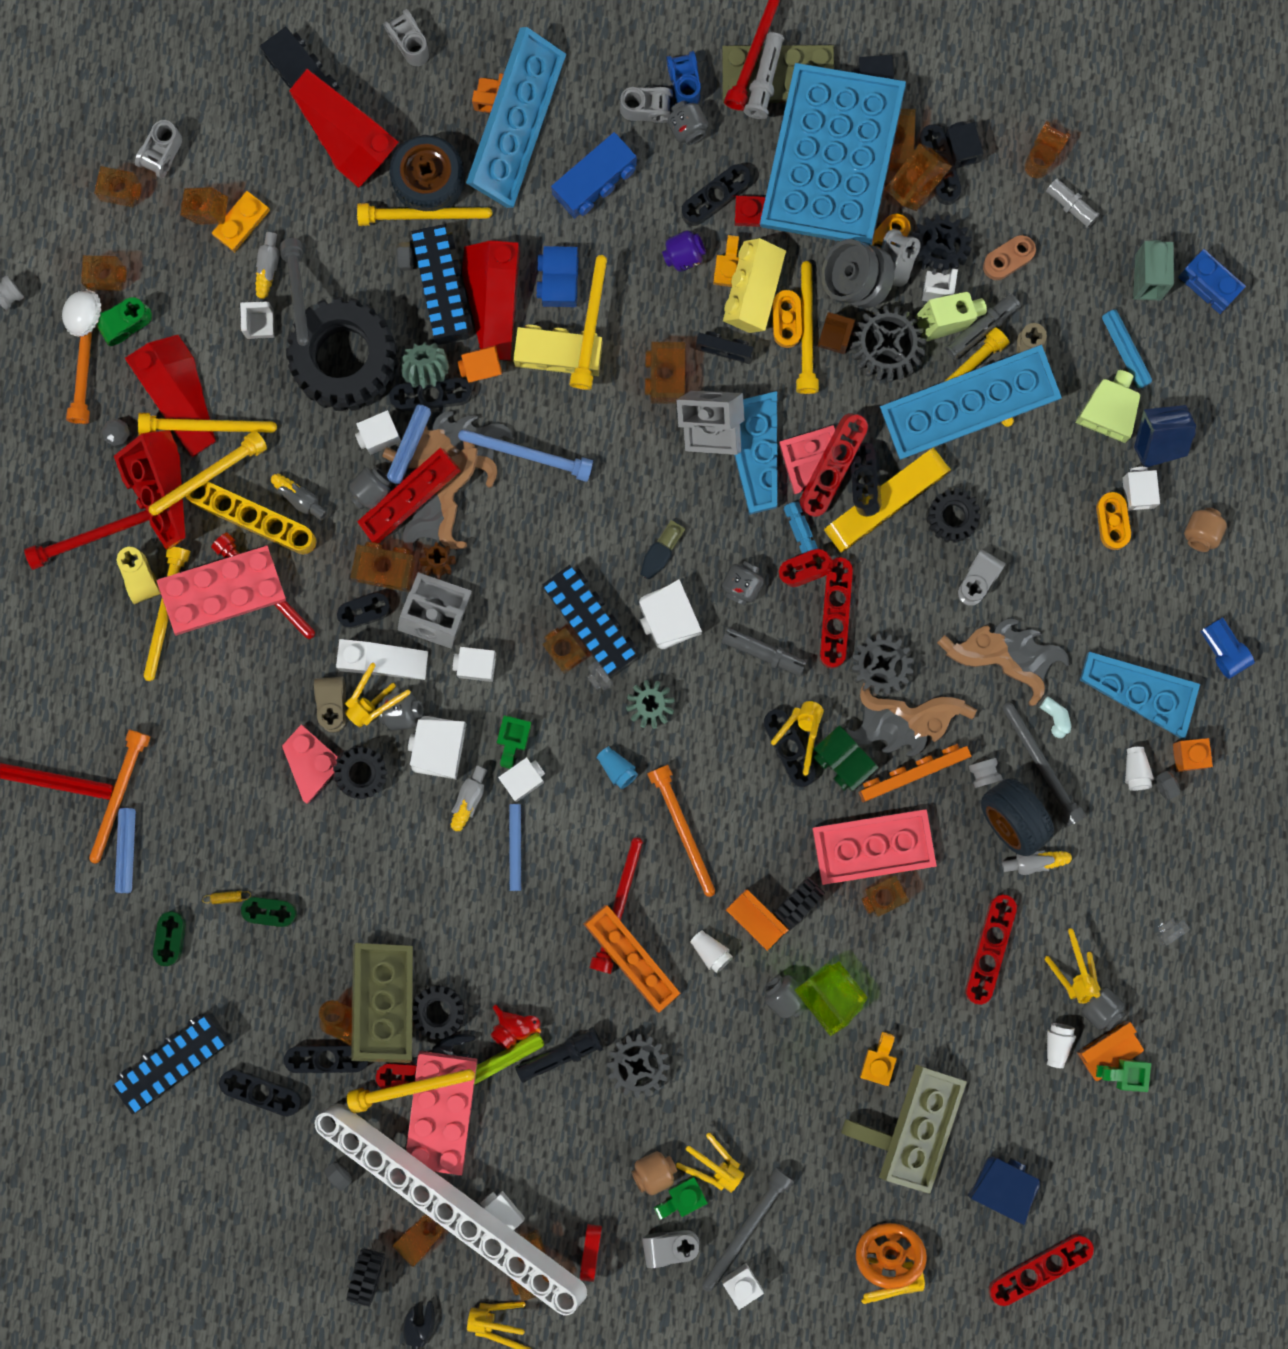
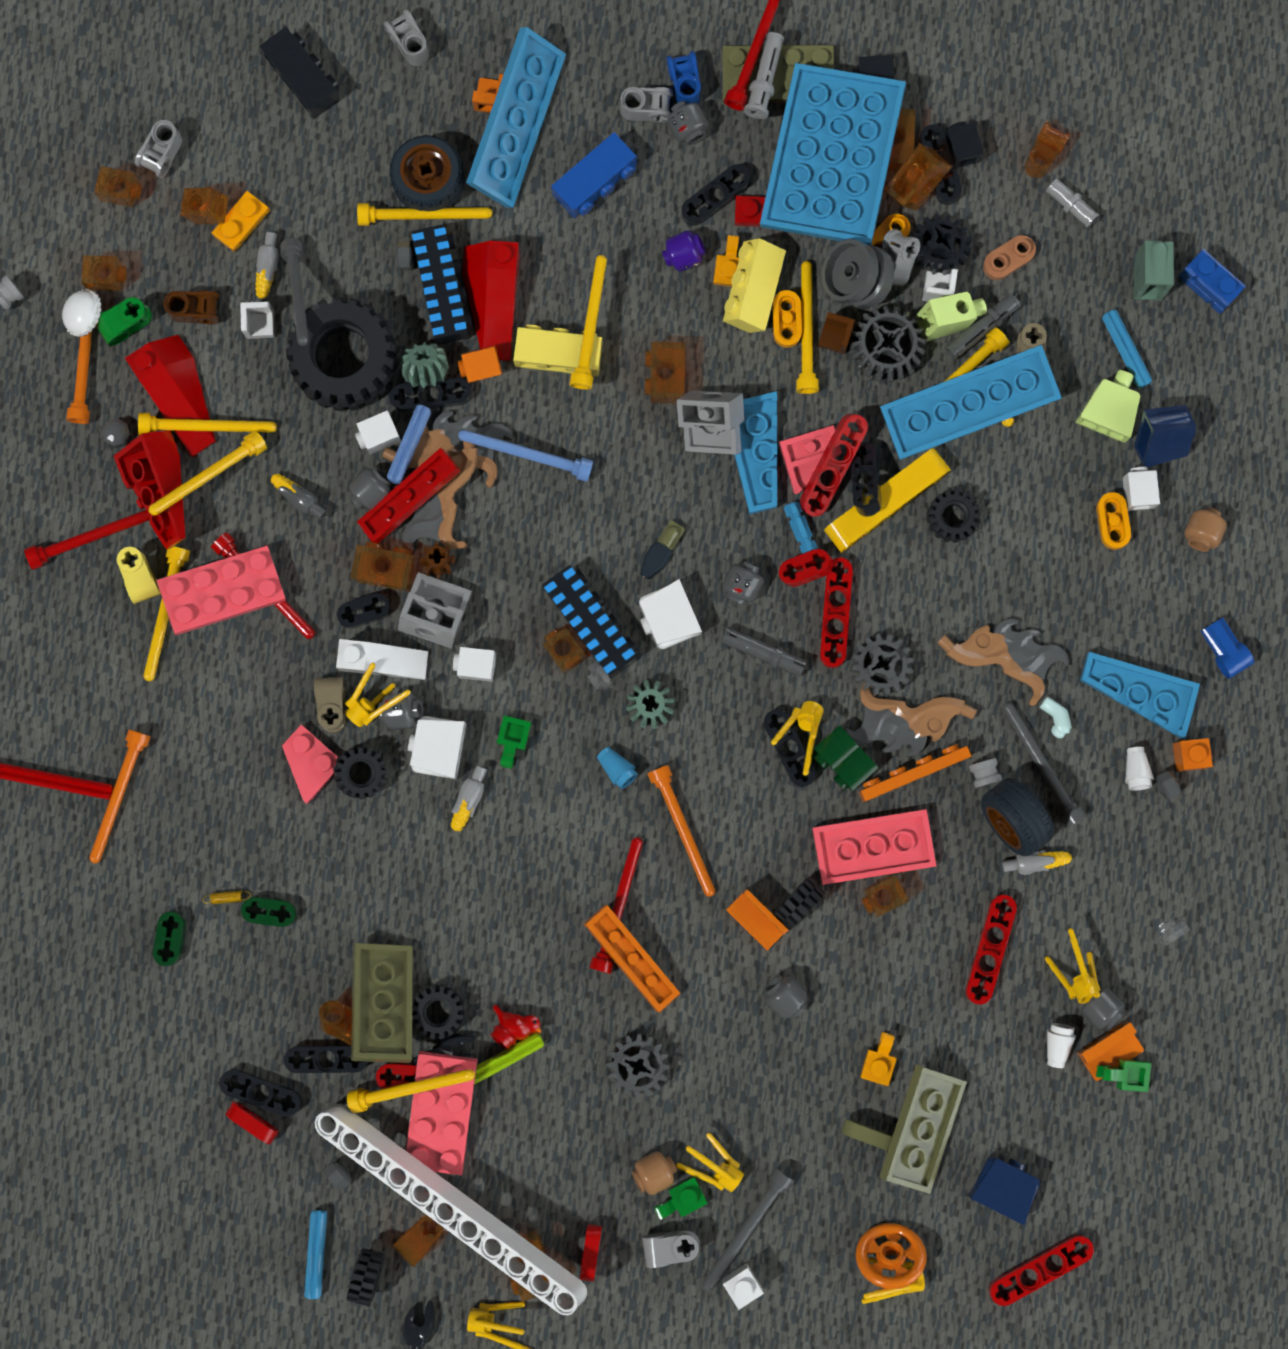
(125, 850): medium blue axle -> none
(171, 1063): black brick -> none
(199, 306): none -> reddish brown piece
(251, 1122): none -> red beam
(262, 523): yellow beam -> none
(315, 1254): none -> dark azure axle
(347, 133): red wedge -> none
(503, 1209): white brick -> none
(515, 846): medium blue bar -> none
(522, 779): white brick -> none
(559, 276): blue brick -> none
(570, 1051): black pin -> none
(711, 951): white cone -> none
(713, 343): black plate -> none
(832, 997): clear neon green torso -> none
(982, 575): light grey piece -> none

